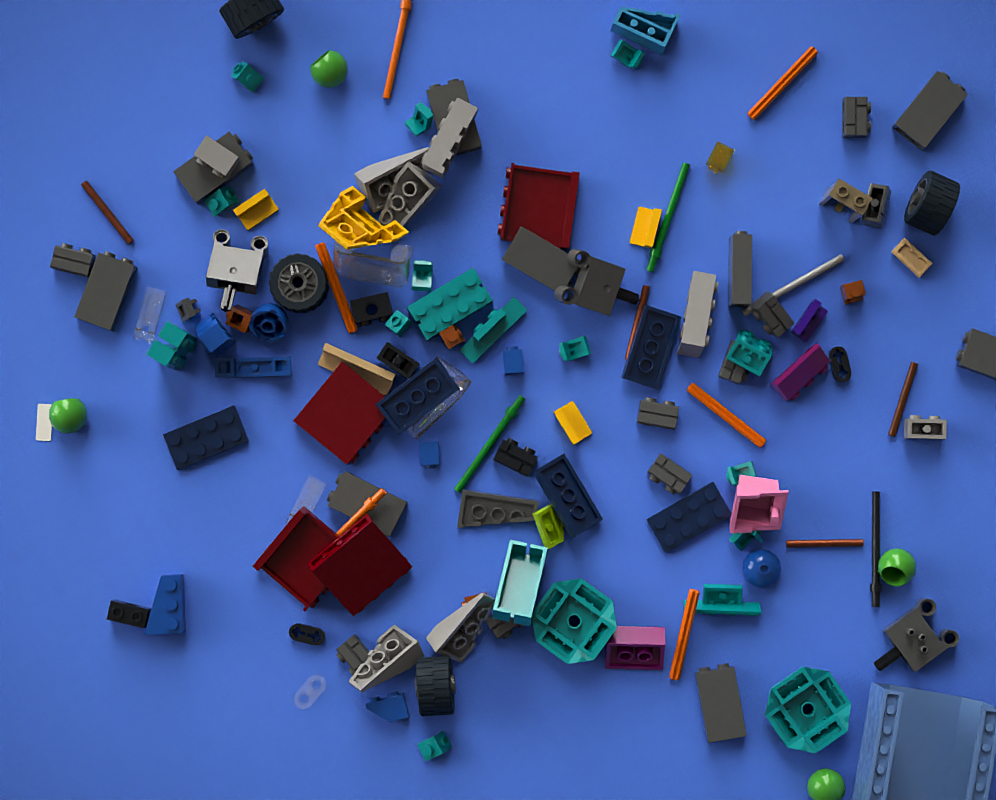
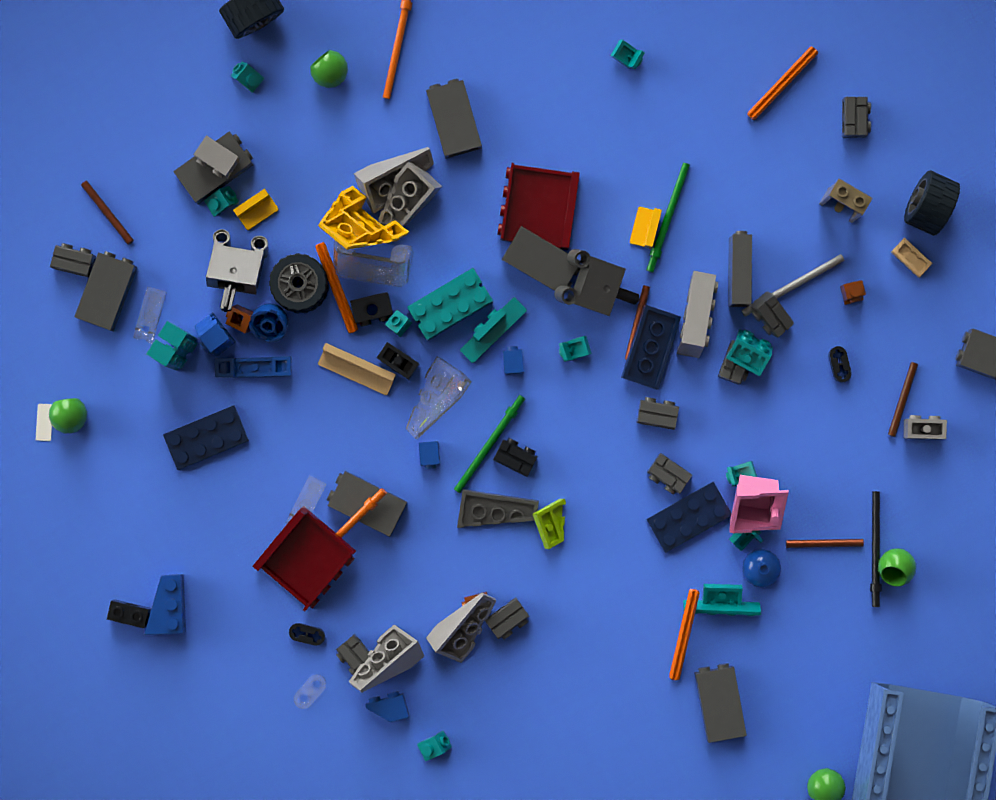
(186, 309): dark grey tile -> none
(343, 414): dark red panel -> none
(359, 565): dark red panel -> none
(417, 396): dark blue plate -> none
(421, 120): teal bracket -> none
(422, 275): teal bracket -> none
(435, 686): black wheel -> none
(449, 137): light grey wedge -> none
(452, 336): dark orange brick -> none
(520, 583): piece -> none
(553, 626): teal piece -> none
(567, 495): dark blue plate -> none
(572, 422): yellow panel -> none
(636, 648): magenta slope -> none
(645, 28): dark azure wedge -> none
(719, 157): clear yellow brick -> none
(726, 415): orange axle -> none
(801, 373): magenta slope -> none
(809, 320): dark purple bracket -> none
(828, 714): teal piece -> none
(877, 209): dark grey brick -> none
(915, 639): dark grey piece -> none
(930, 110): dark grey brick -> none

